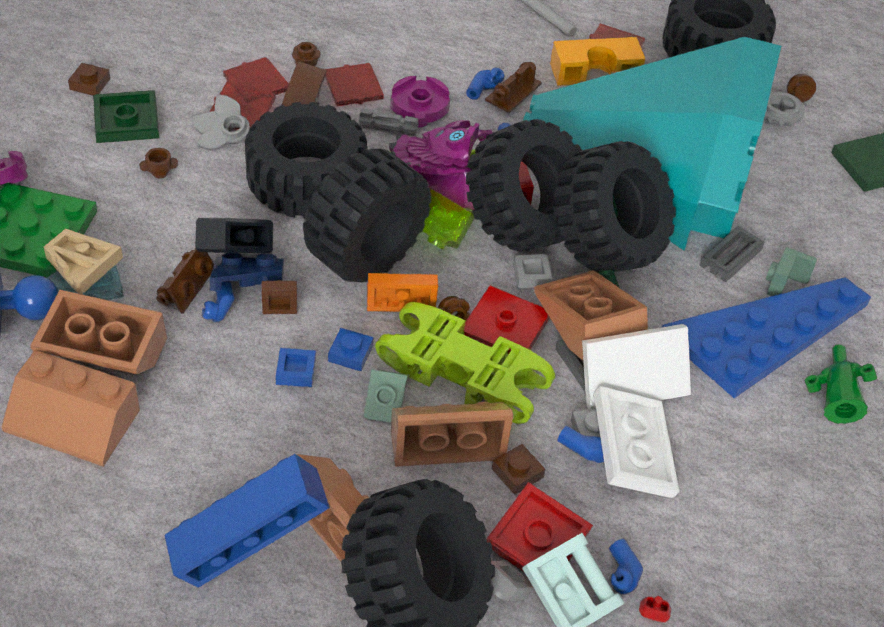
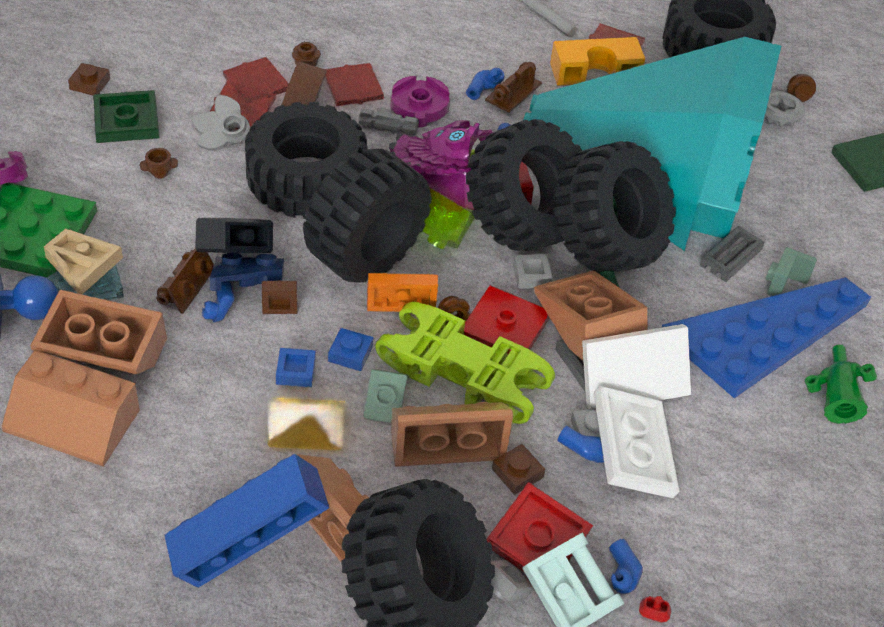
(306, 423): none -> clear yellow panel

